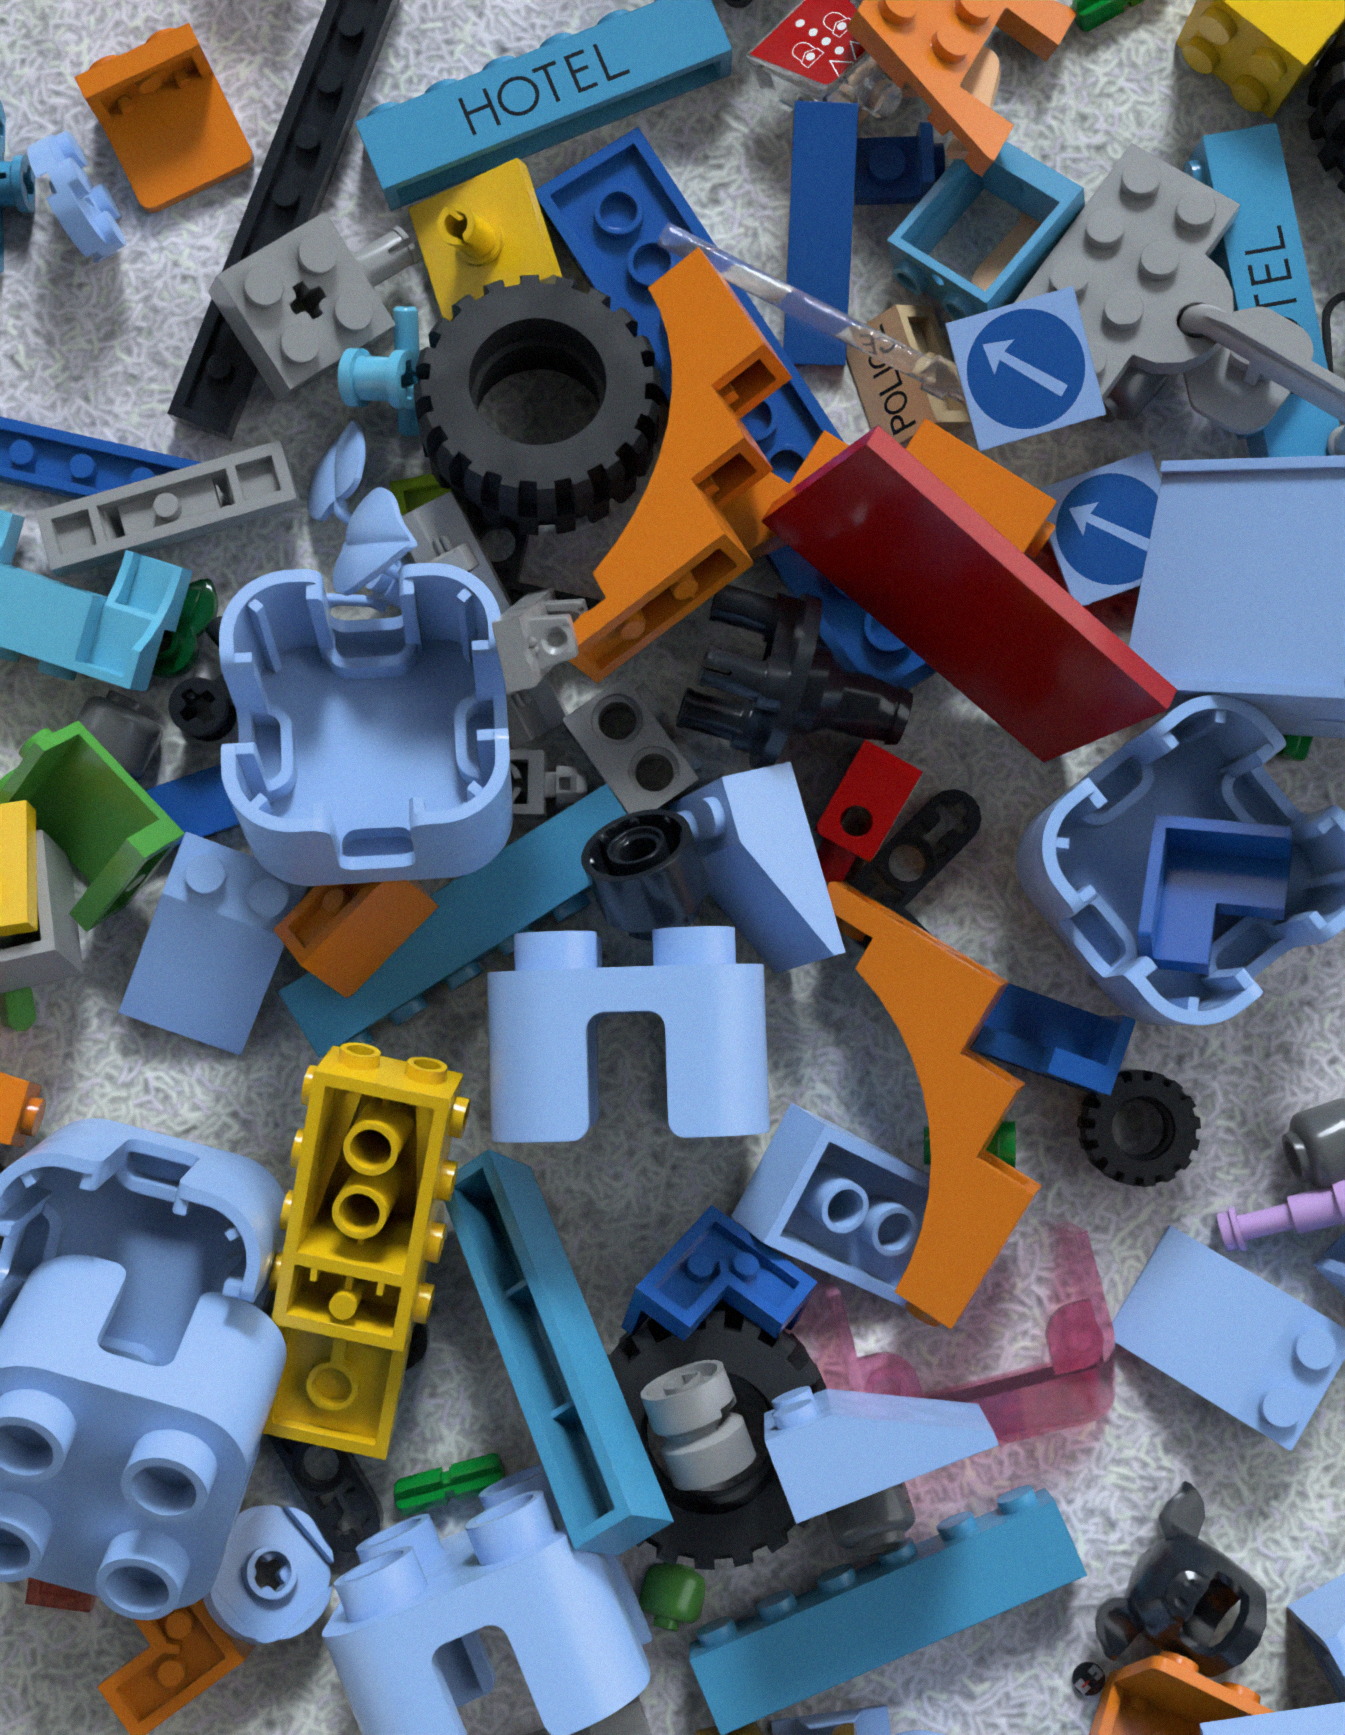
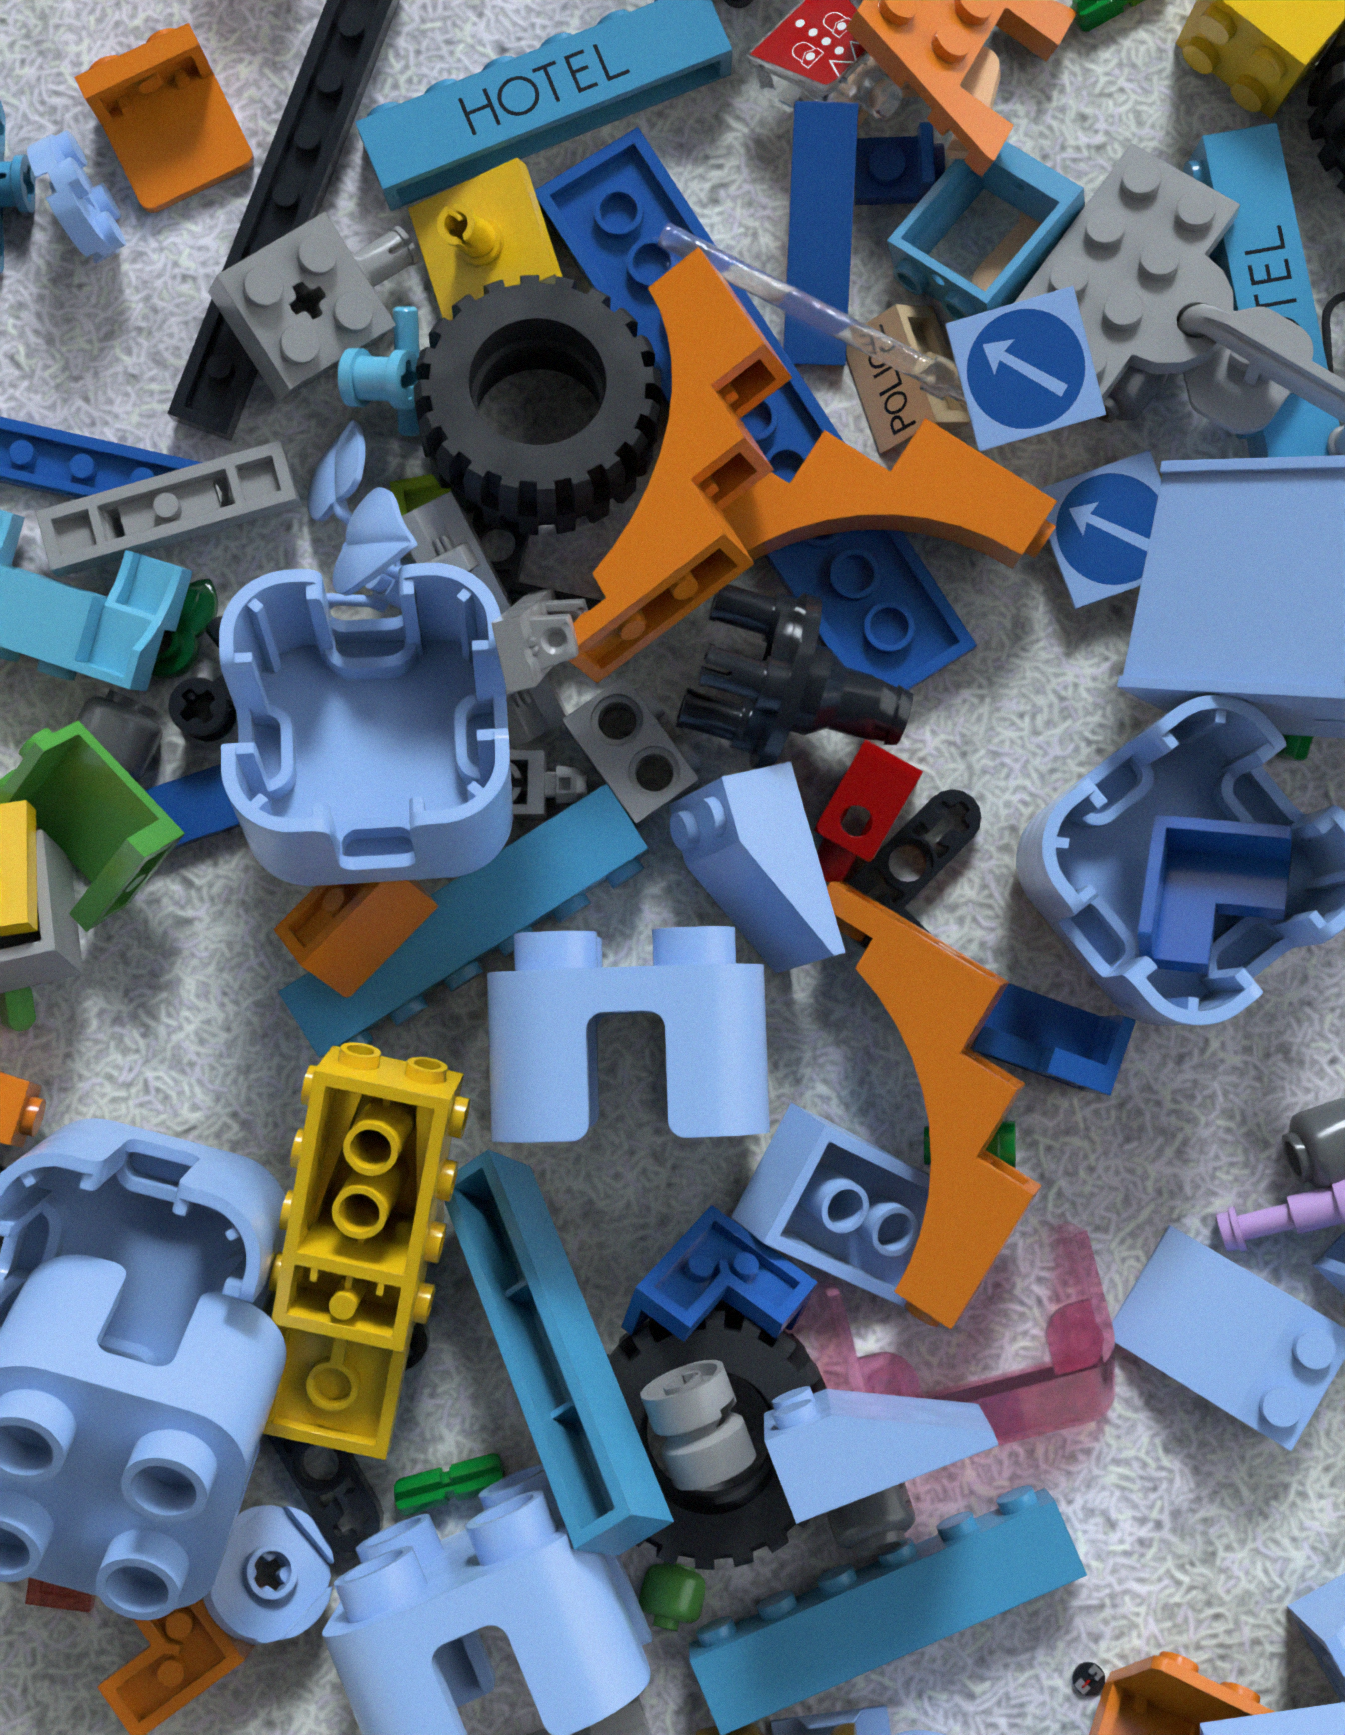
(210, 945): light blue slope -> none
(646, 872): black piece -> none
(965, 599): red tile -> none
(1178, 1129): black tyre -> none
(1183, 1593): black piece -> none

